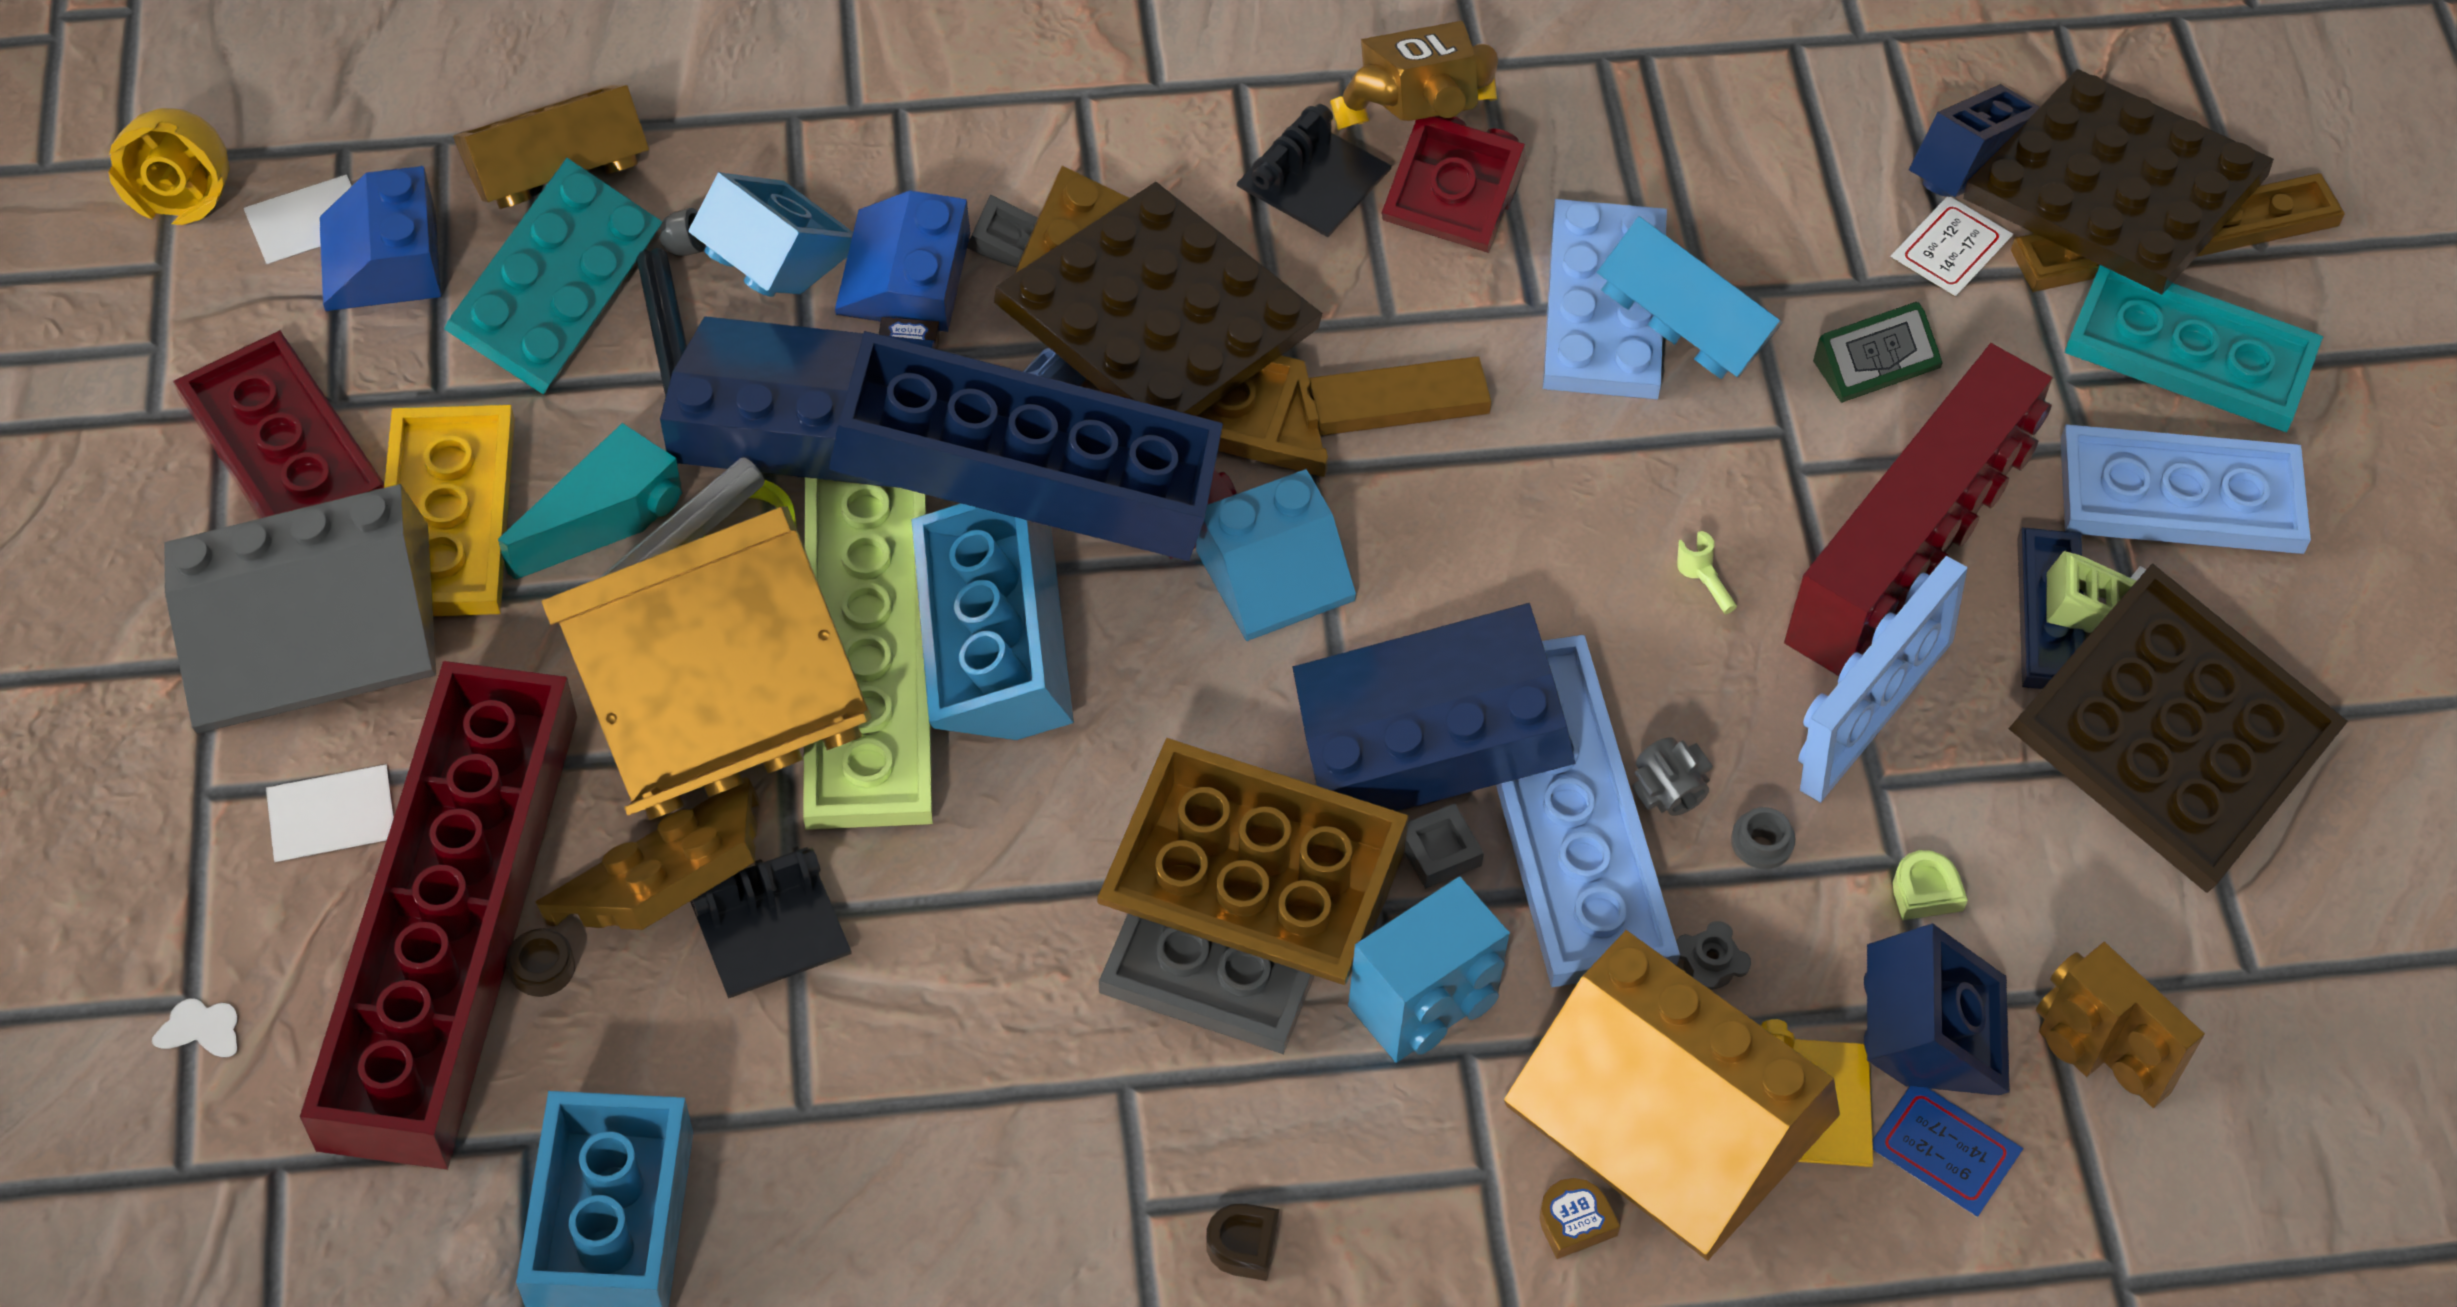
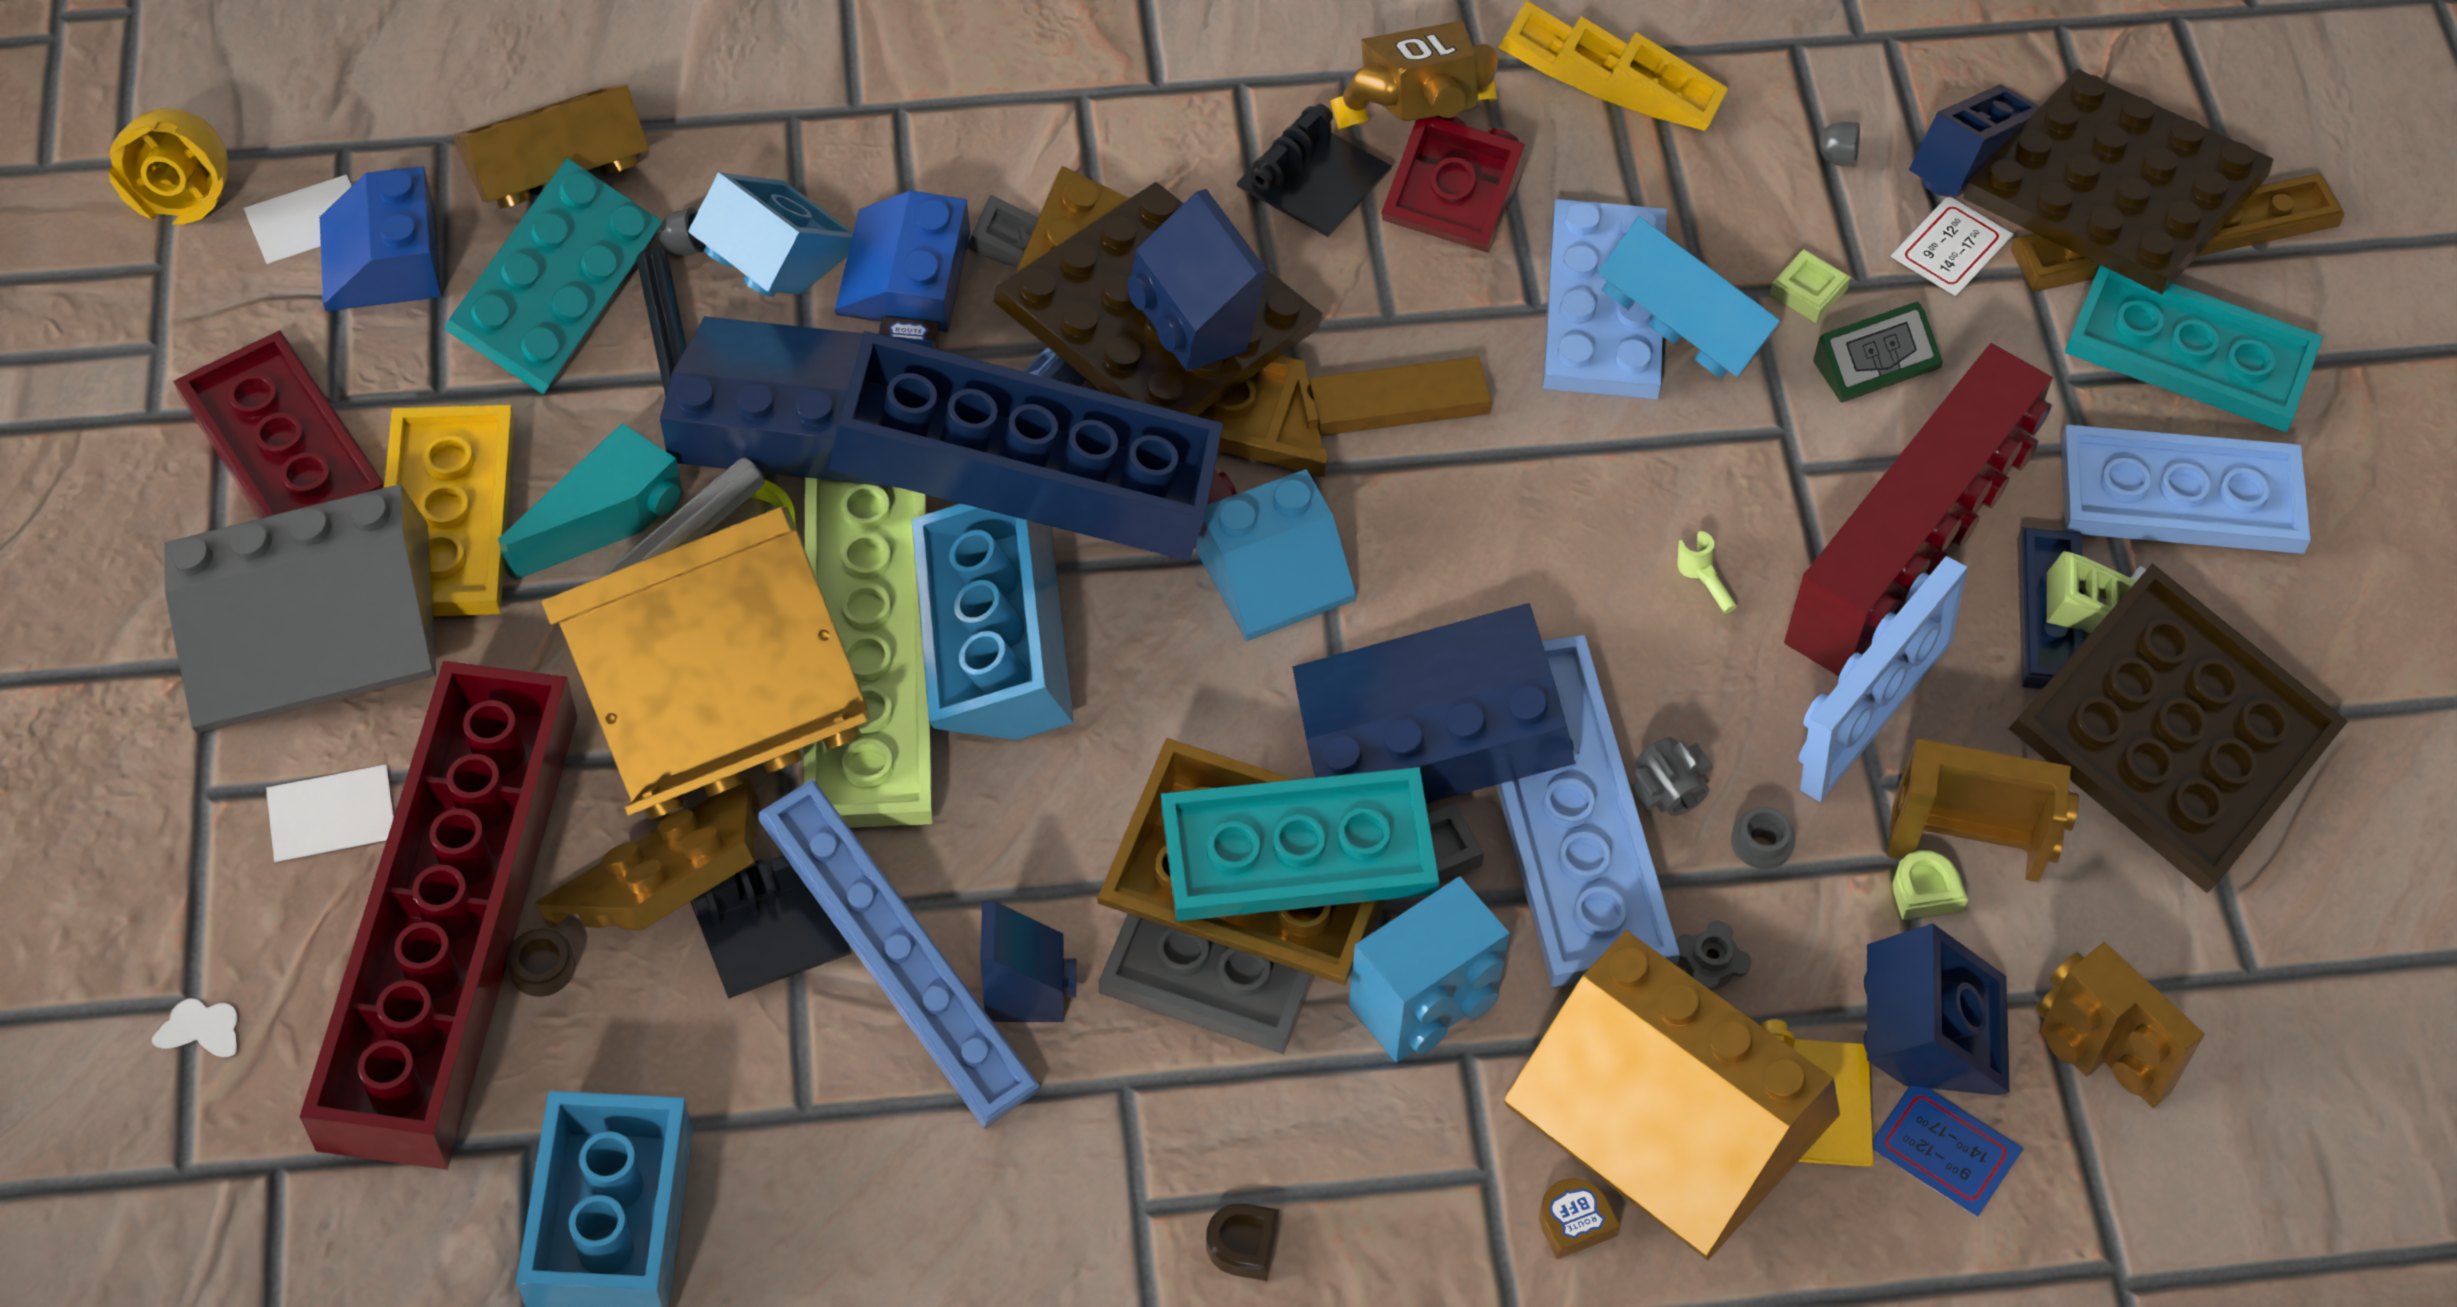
(899, 953): none -> medium blue tile
(1023, 967): none -> dark blue slope
(1198, 283): none -> dark blue slope
(1298, 844): none -> teal plate
(1626, 74): none -> yellow slope
(1809, 286): none -> yellowish green tile
(1841, 143): none -> dark grey hinge
(1983, 800): none -> pearl gold panel

